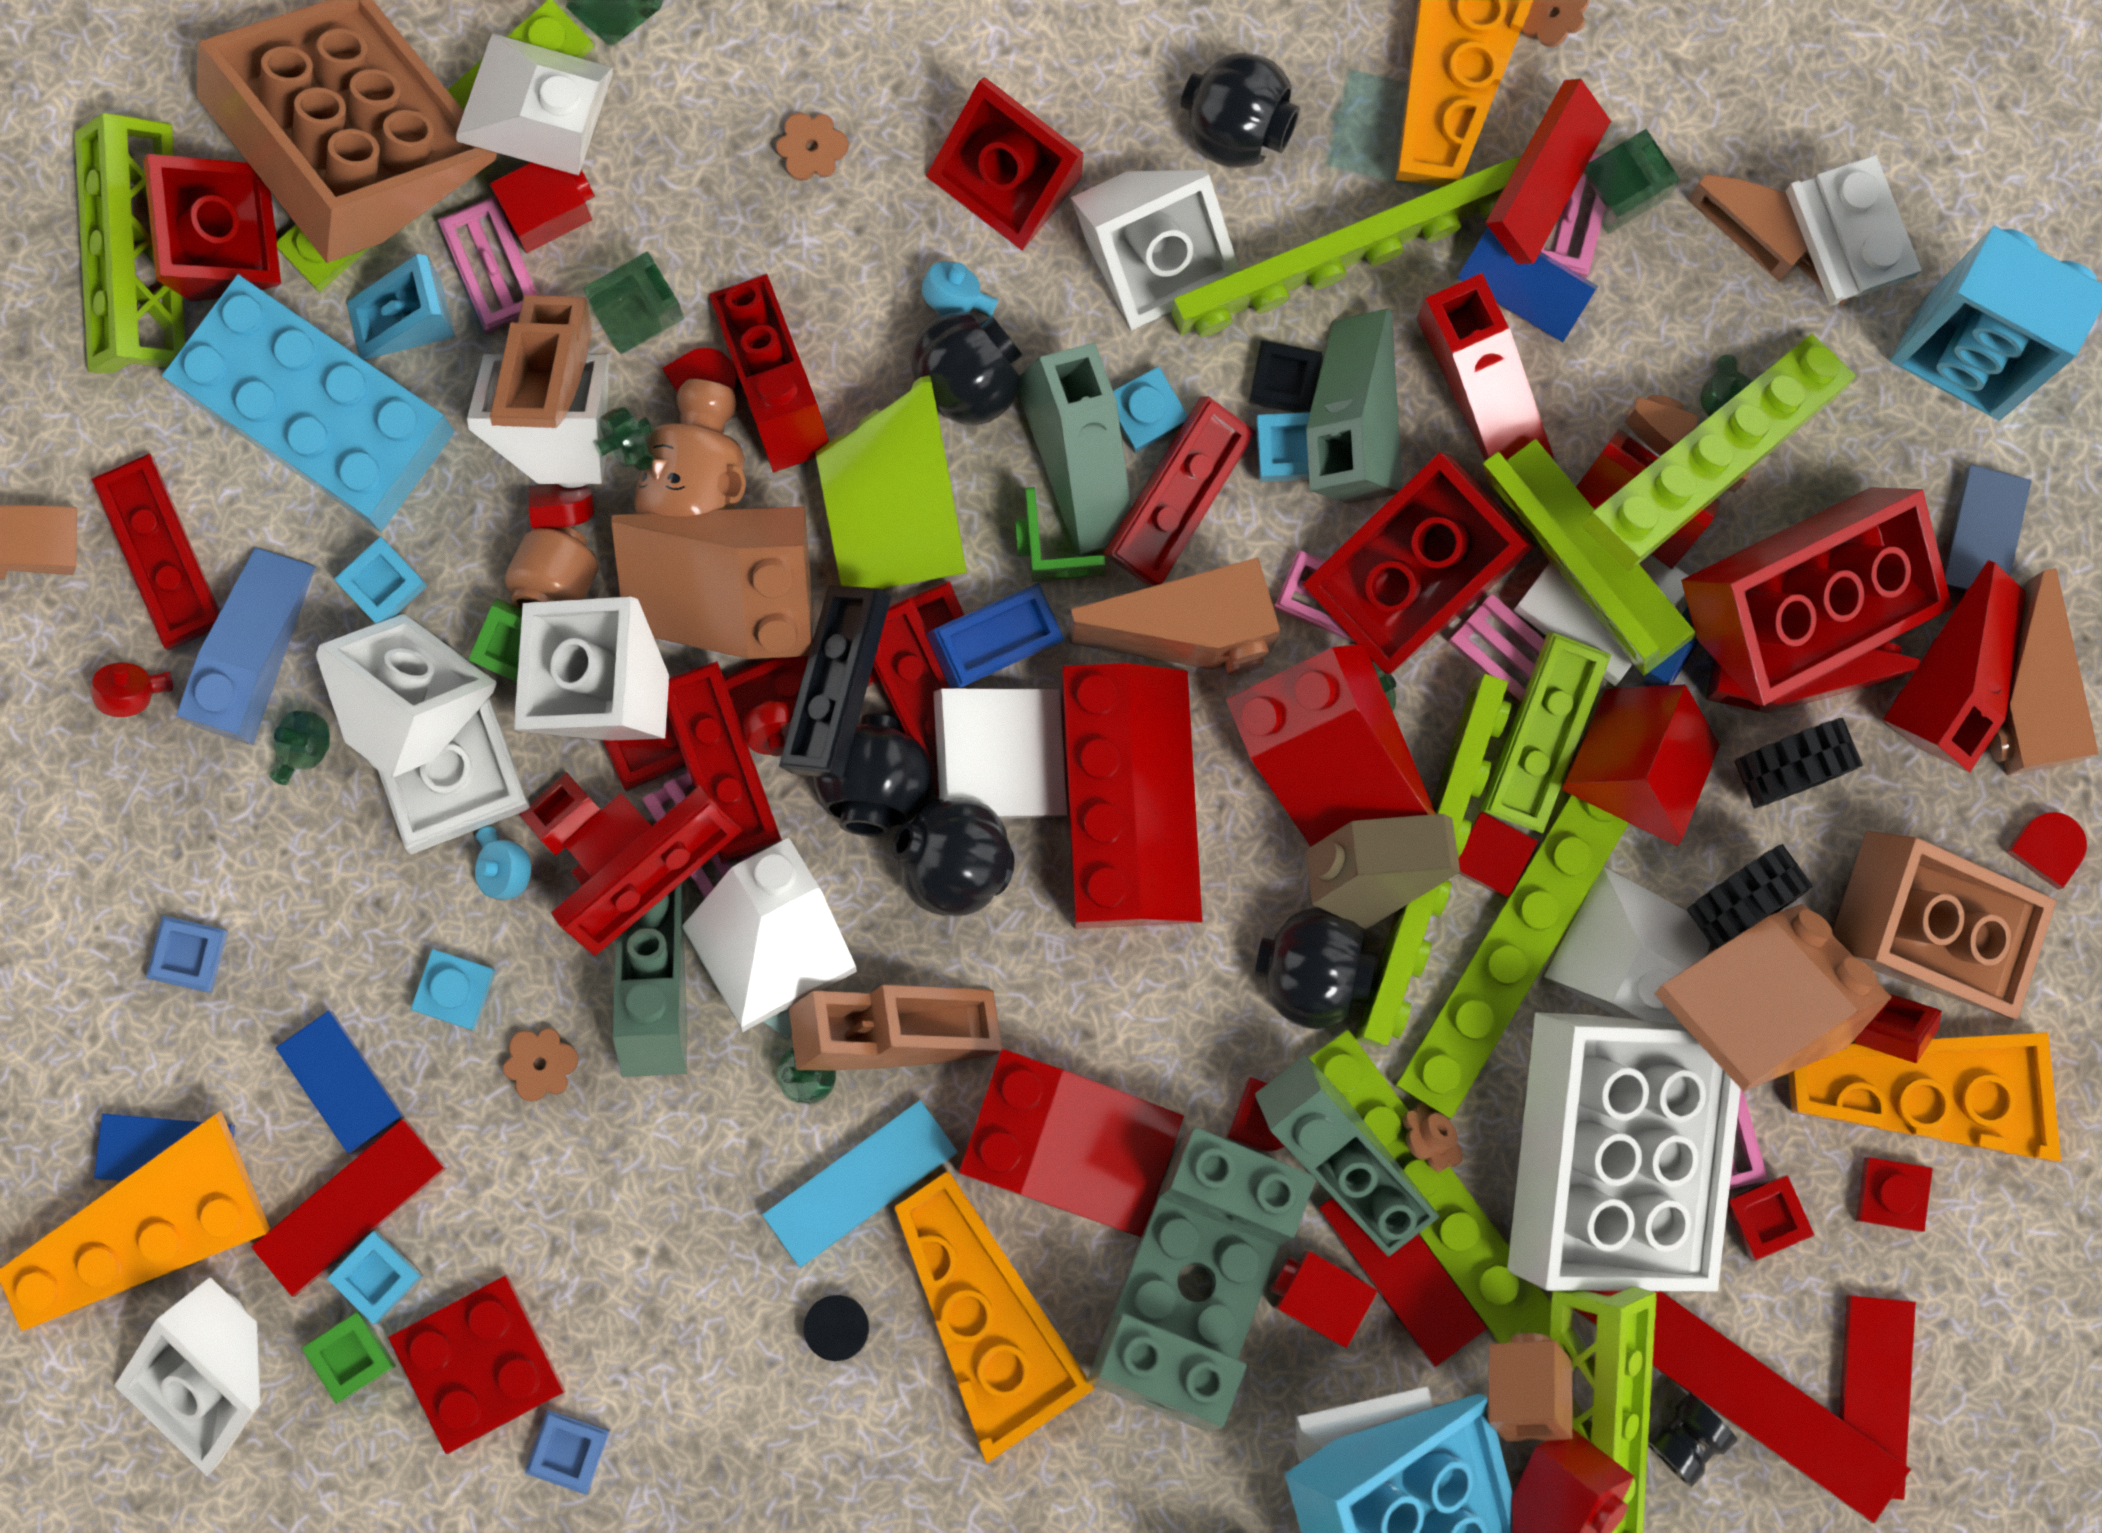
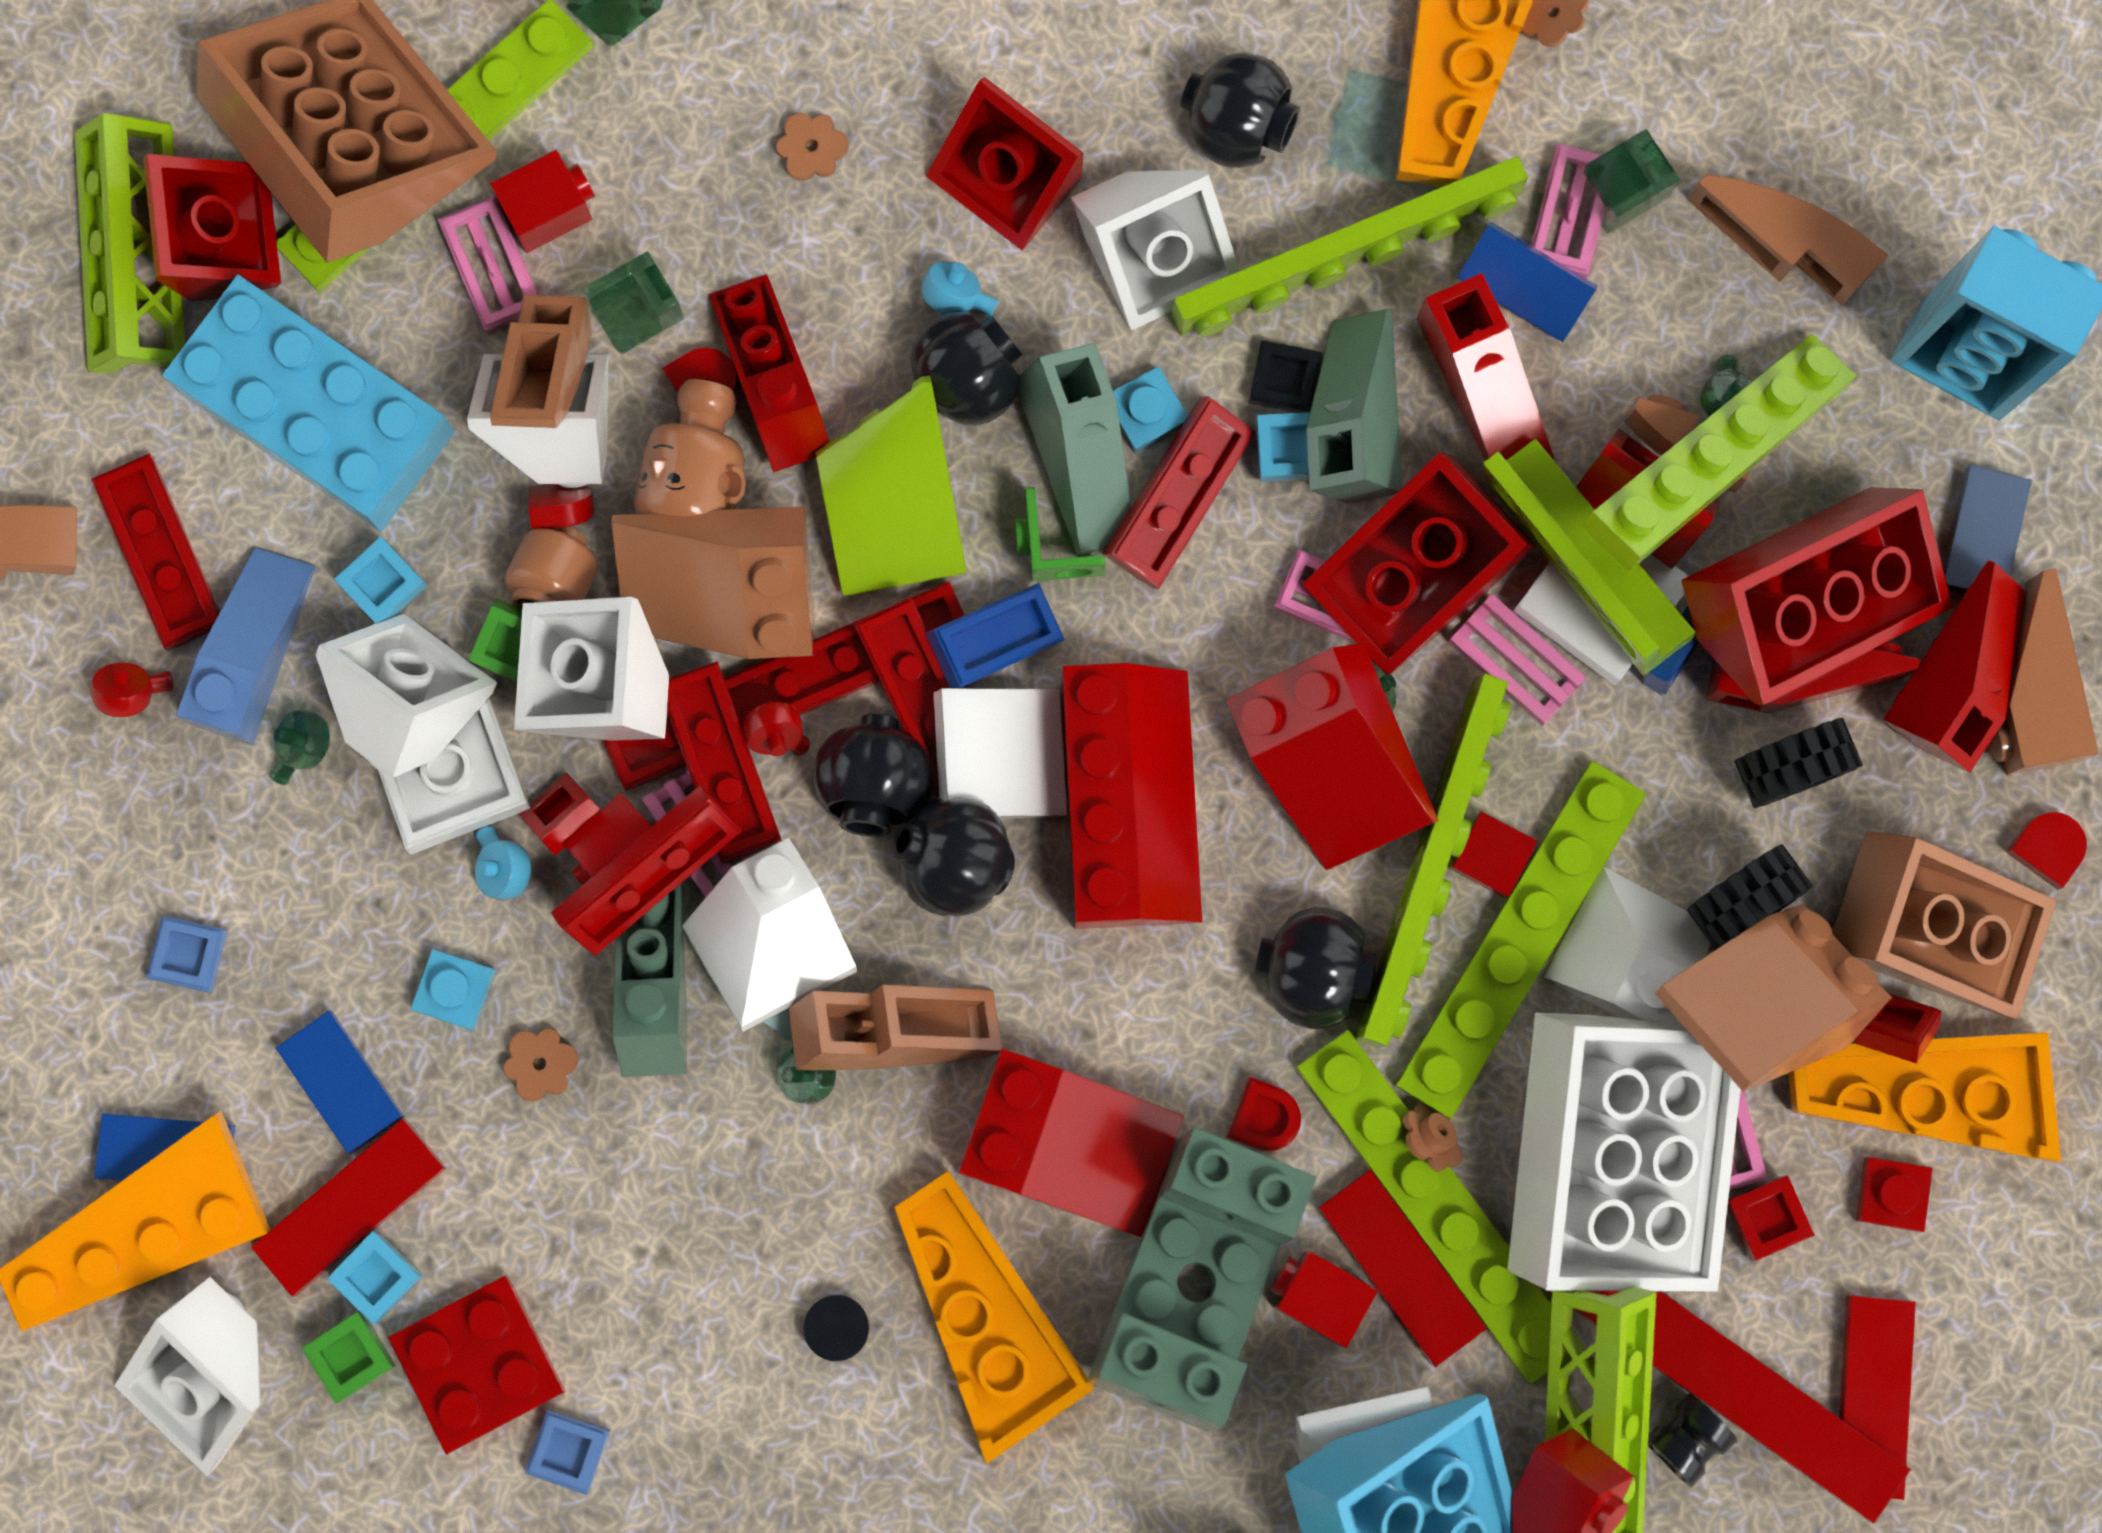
(401, 310): medium azure slope -> none
(534, 104): white slope -> none
(625, 438): clear green piece -> none
(835, 681): black tile -> none
(860, 1183): medium azure tile -> none
(1191, 621): nougat slope -> none
(1344, 1155): sand green slope -> none
(1381, 865): dark tan slope -> none
(1530, 1389): nougat brick -> none
(1545, 732): lime tile -> none
(1548, 171): red tile -> none
(1645, 758): red slope -> none
(1853, 230): white plate -> none

